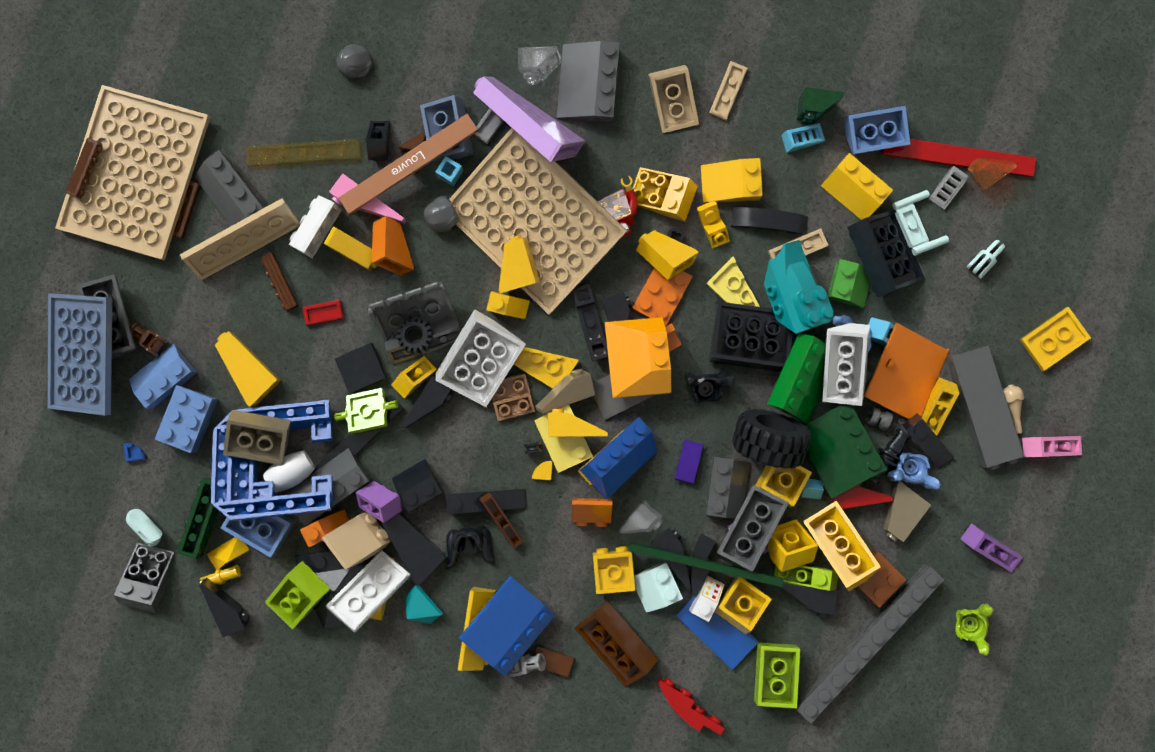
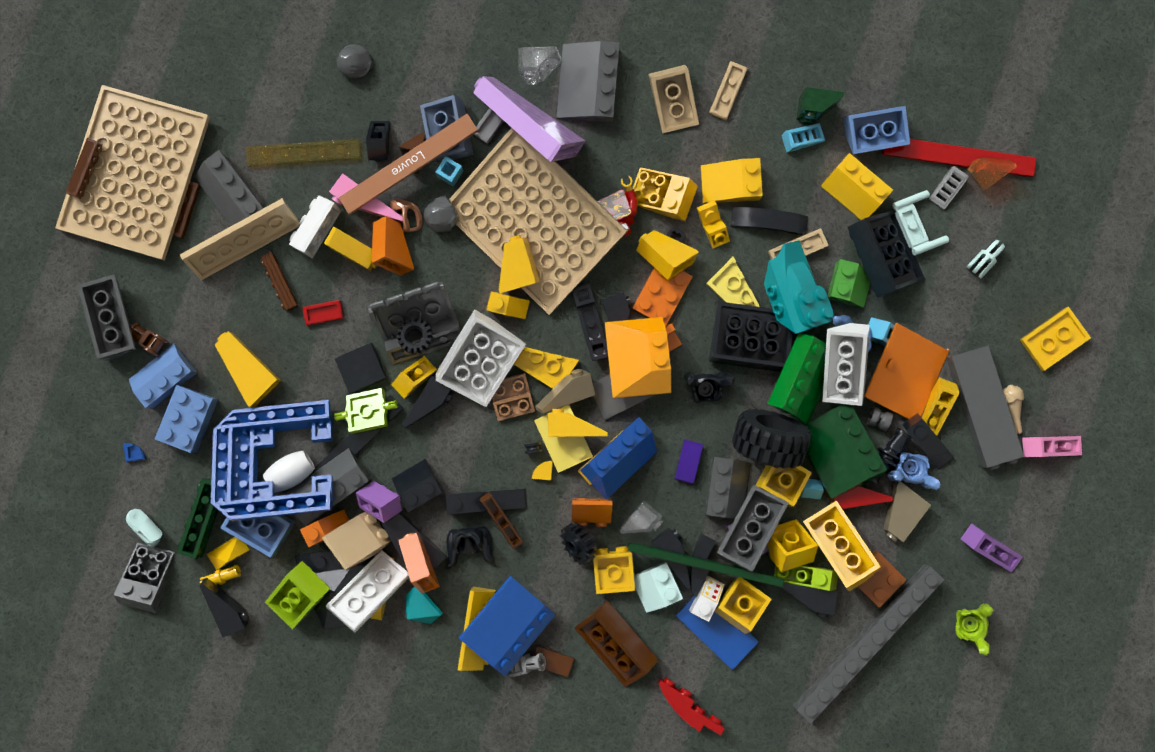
(79, 353): sand blue plate -> none
(256, 437): dark tan slope -> none
(403, 205): none -> nougat piece
(418, 563): none -> slope
(579, 543): none -> black gear
(777, 675): lime brick -> none

